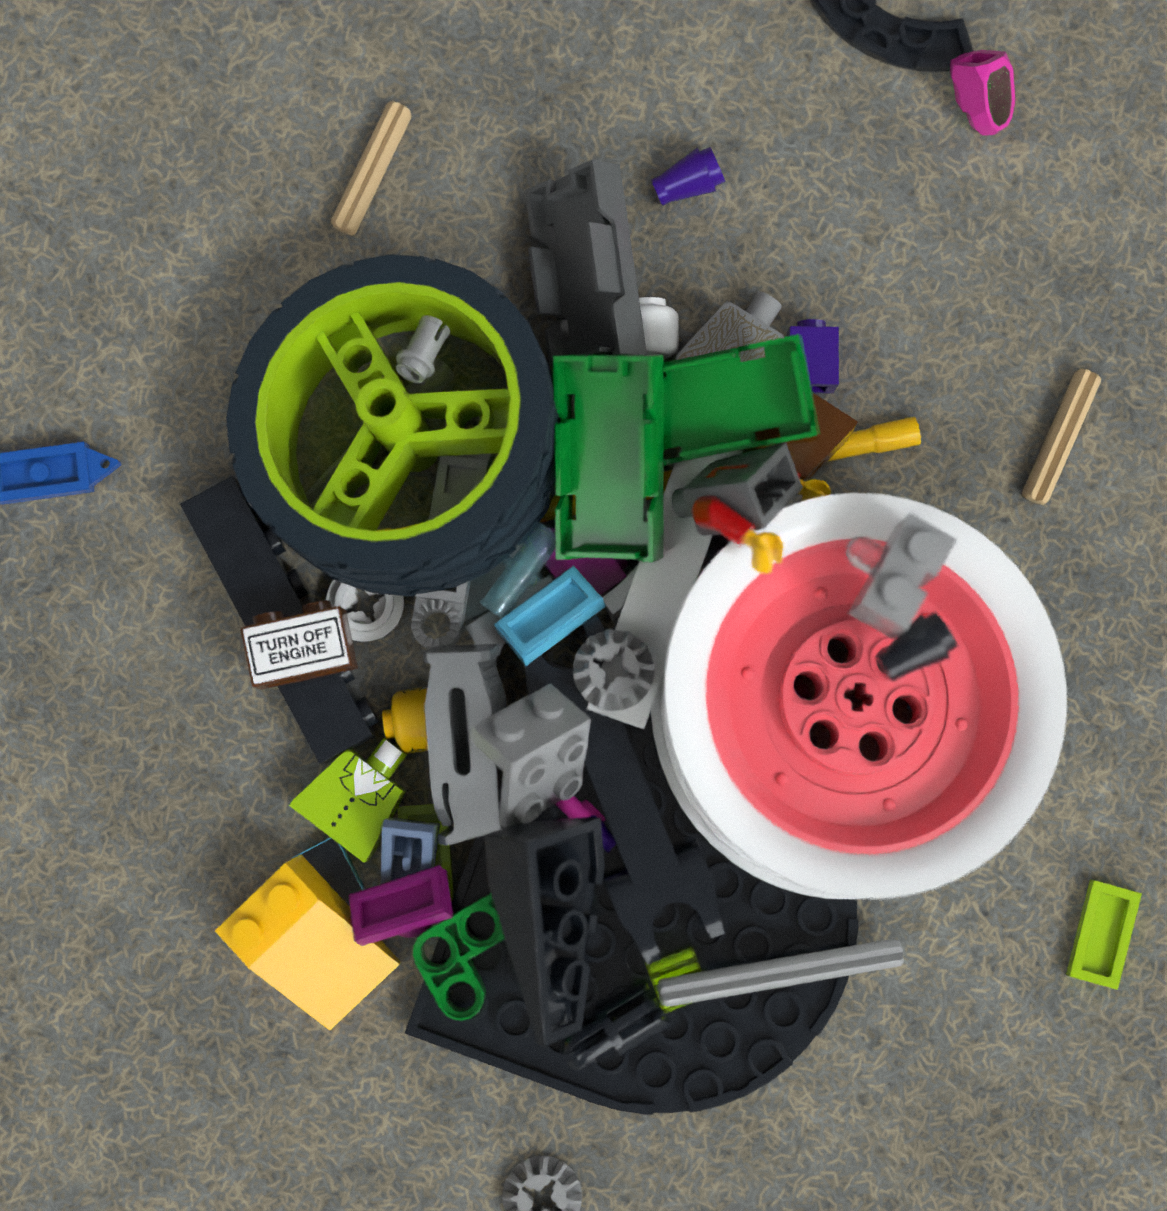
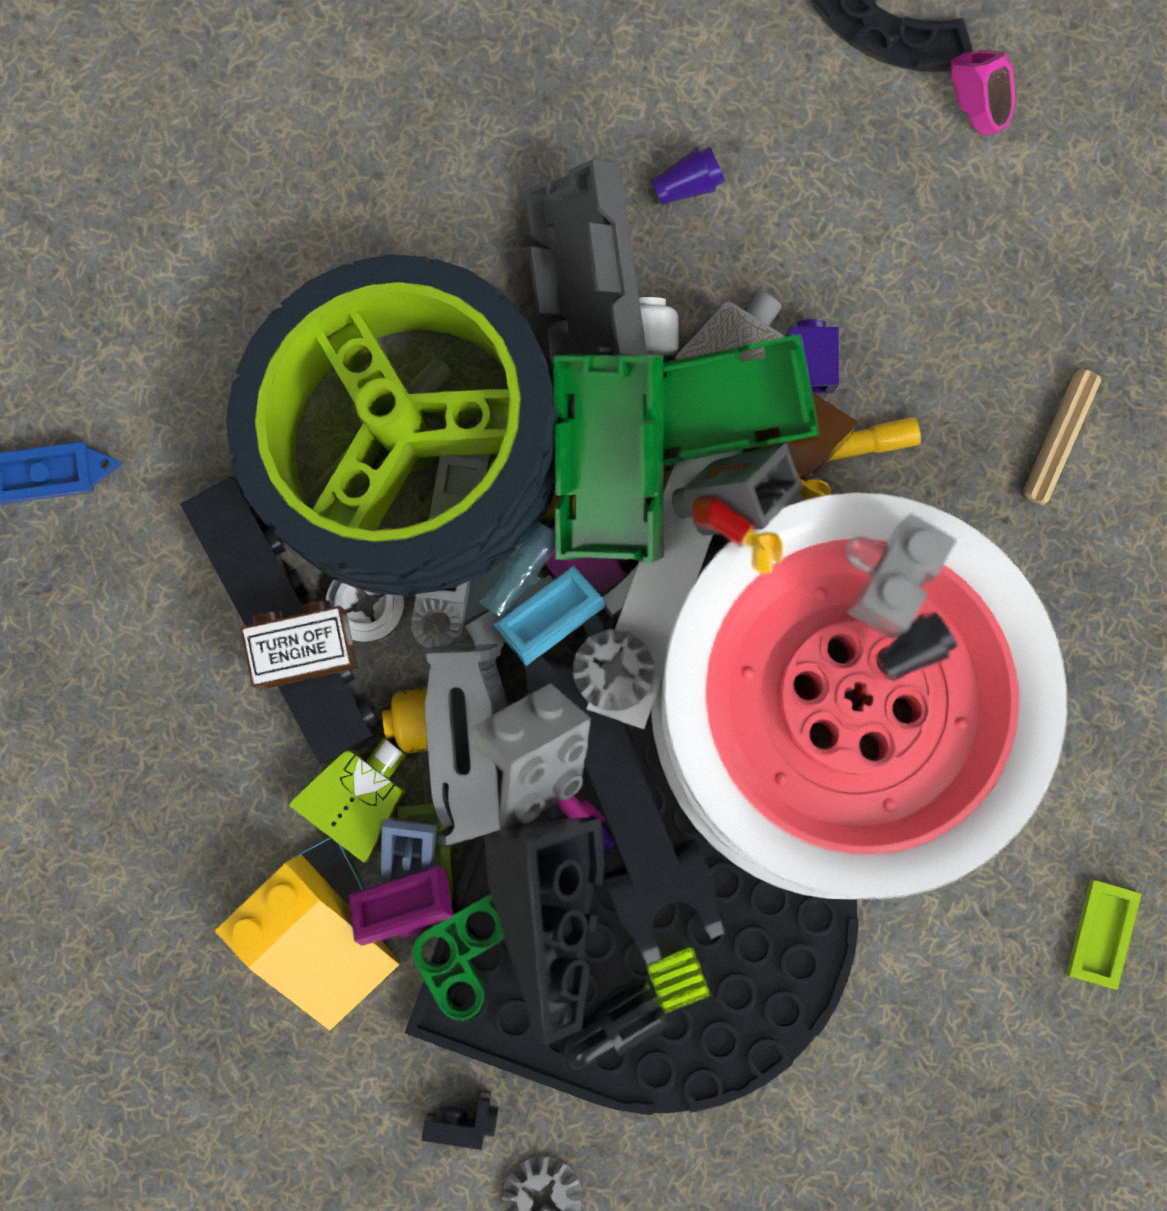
(371, 168): tan axle -> none
(418, 358): light grey pin -> none
(454, 1129): none -> black bracket
(780, 972): light grey axle -> none

